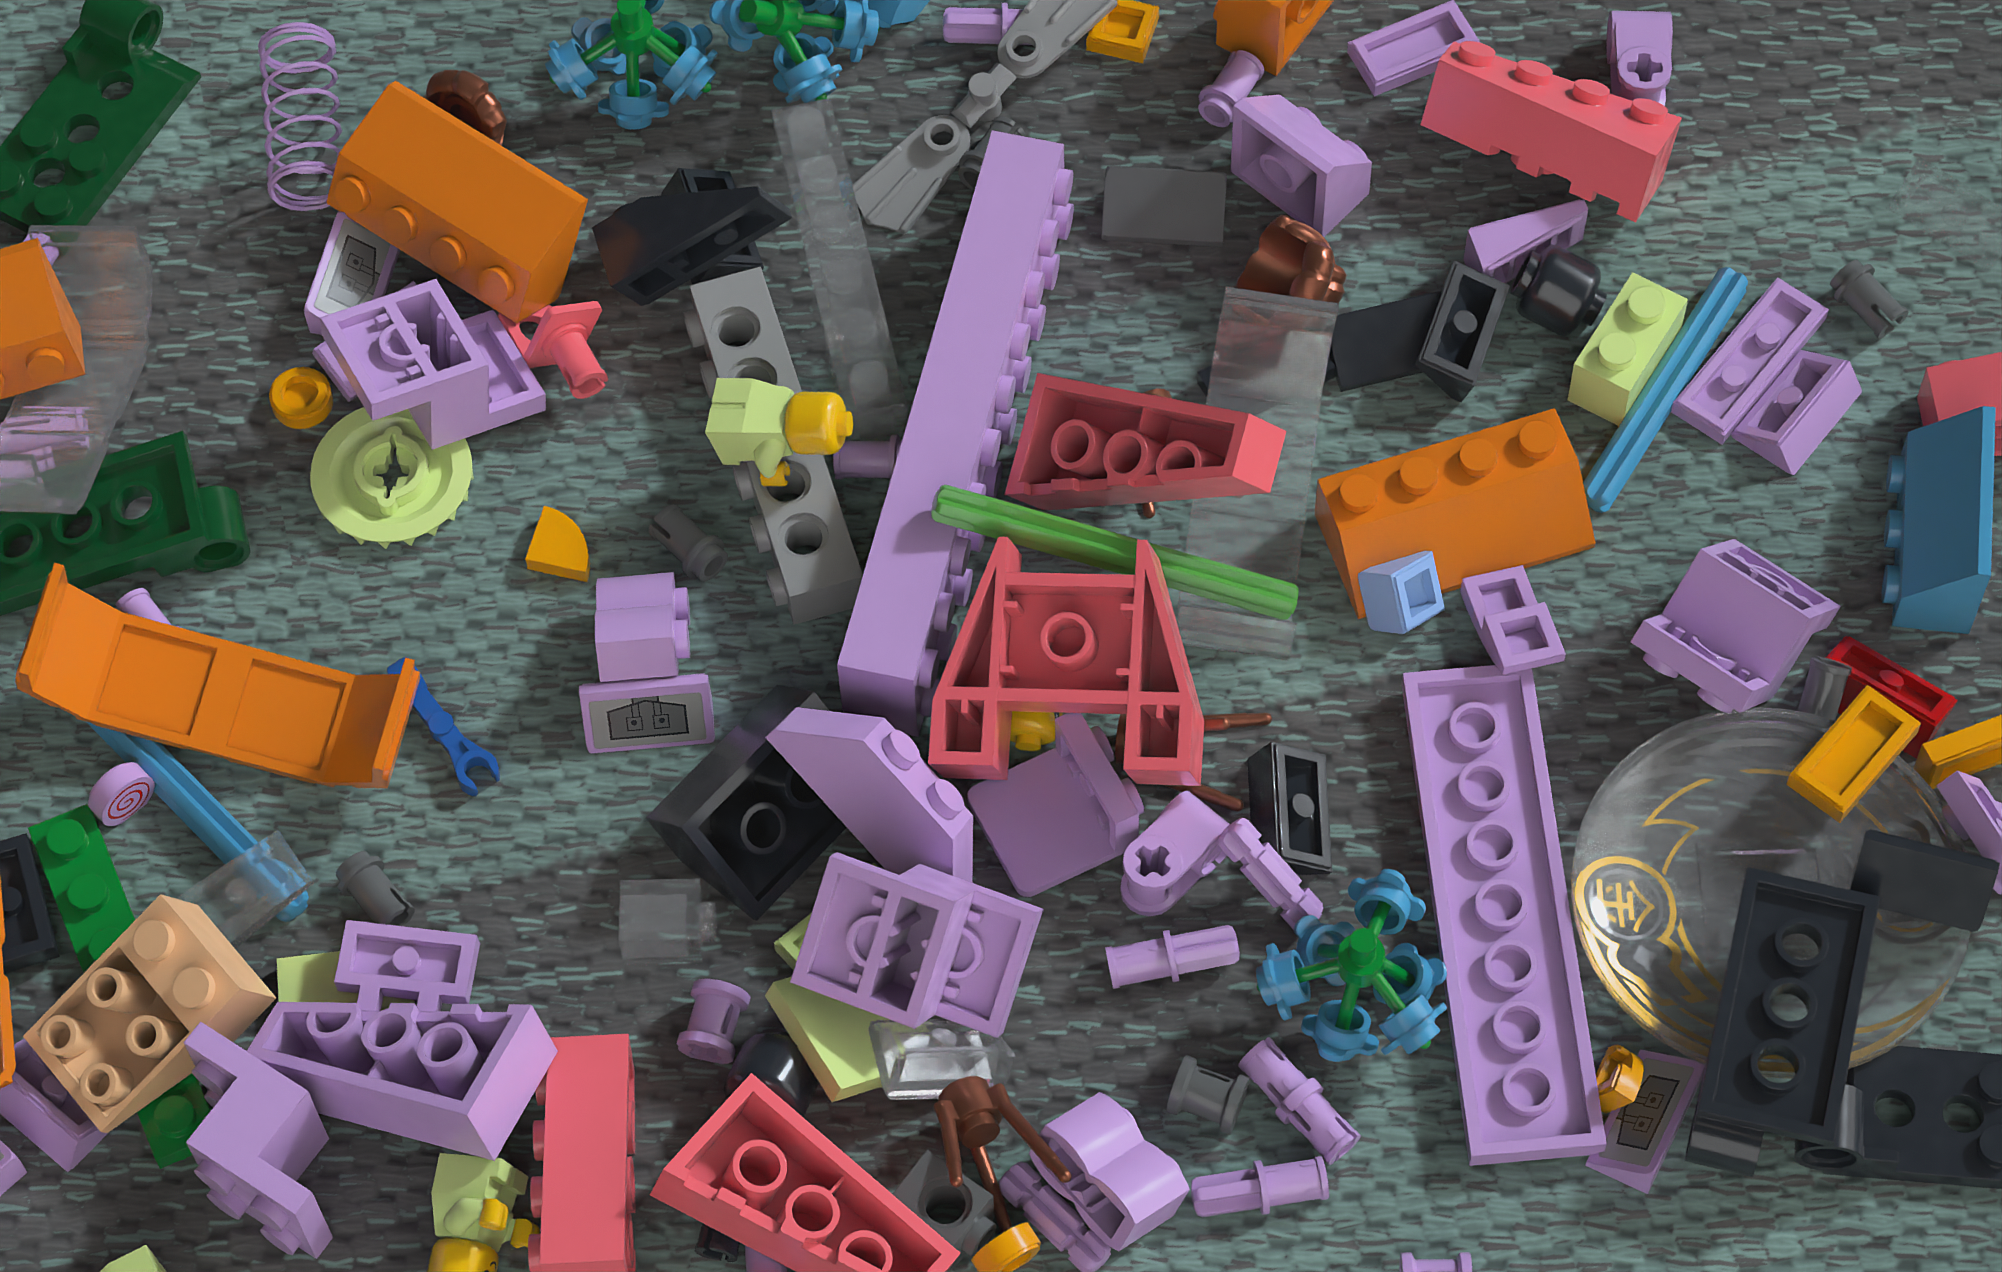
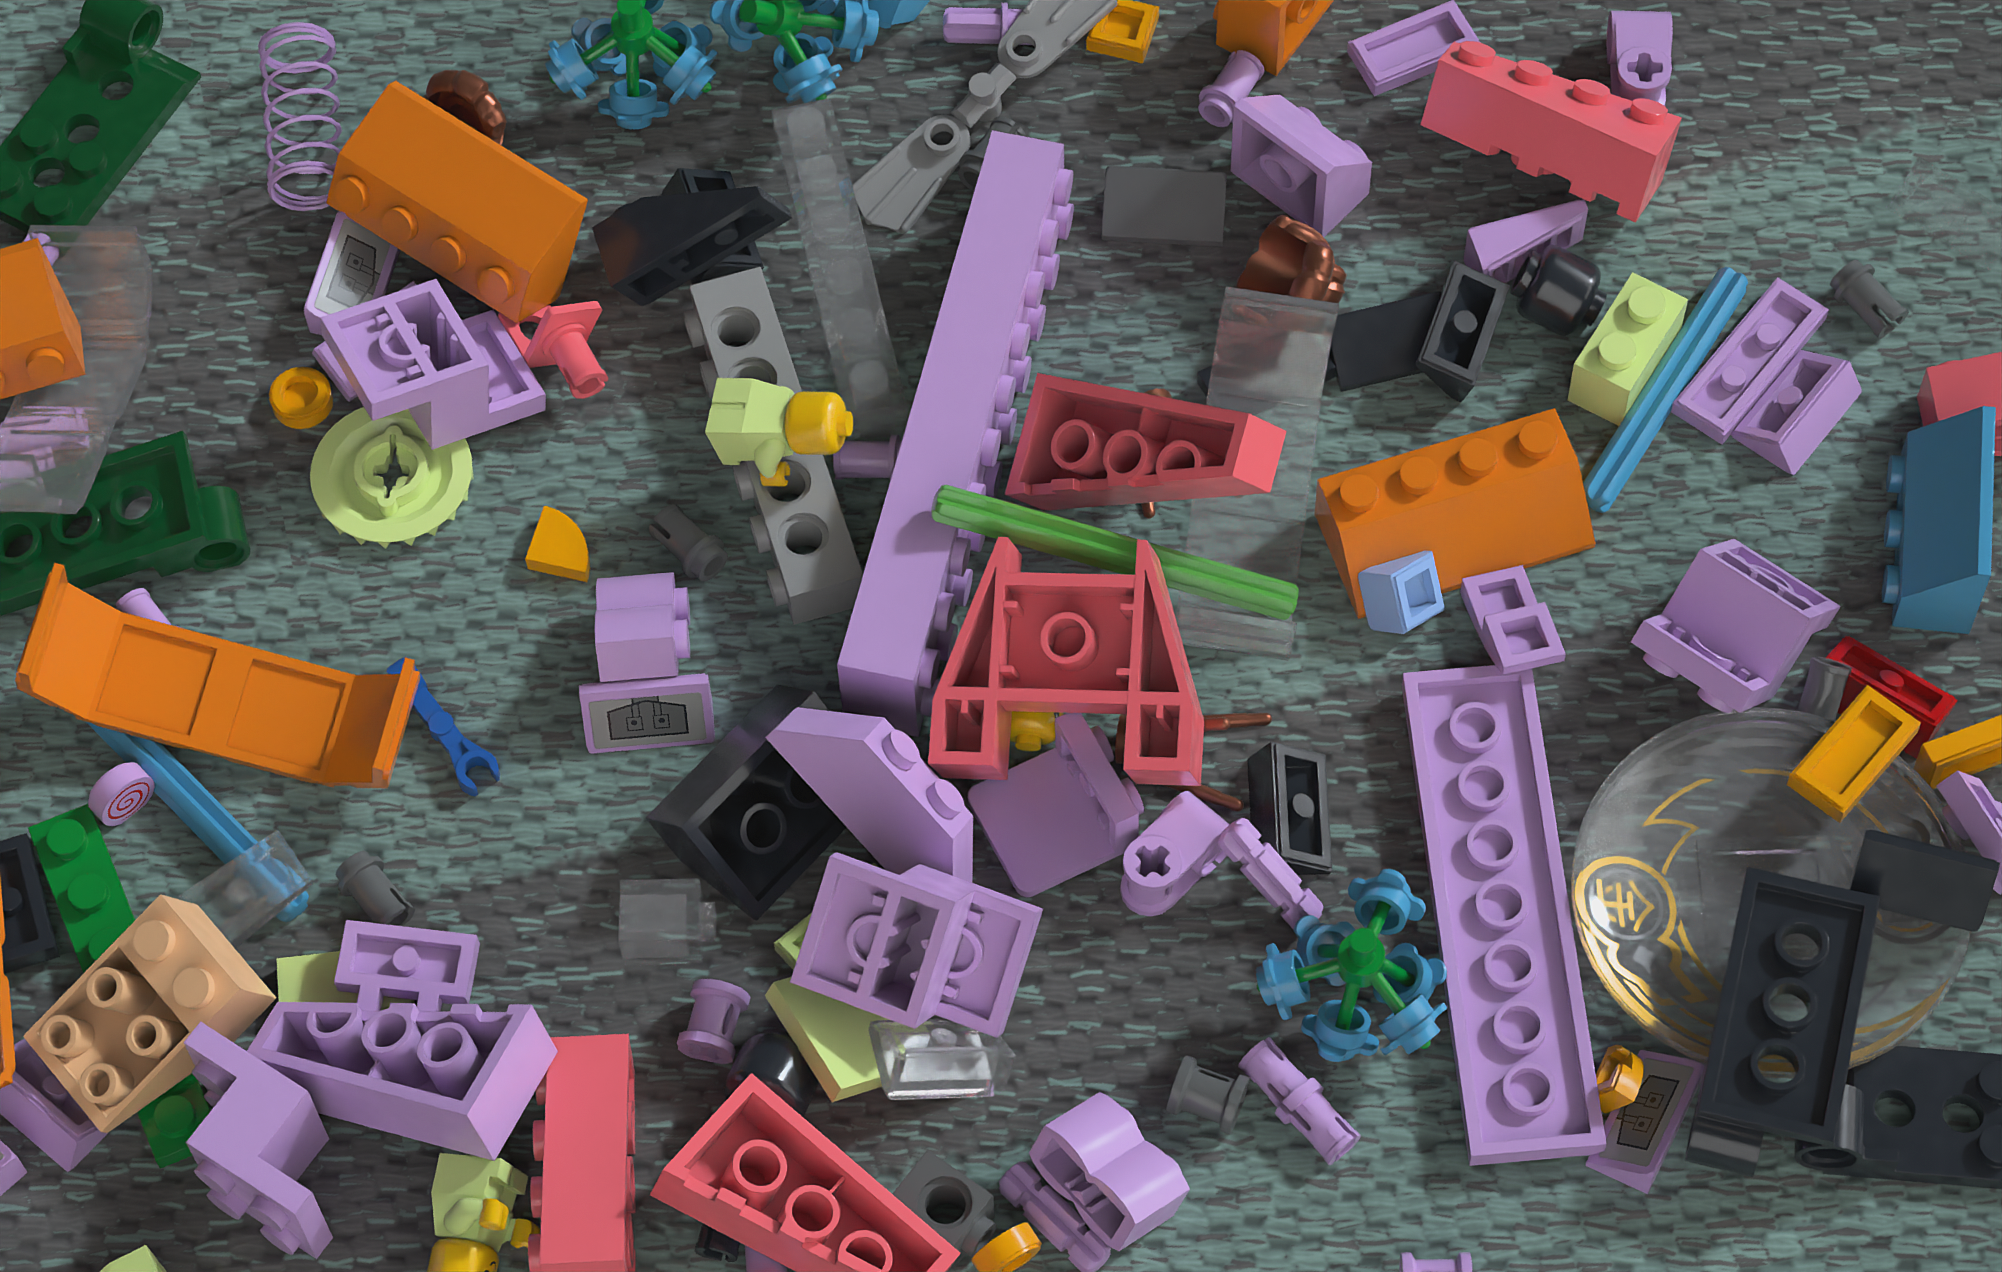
(972, 1114): copper plant -> none
(1172, 955): lavender axle -> none
(1260, 1187): lavender axle -> none

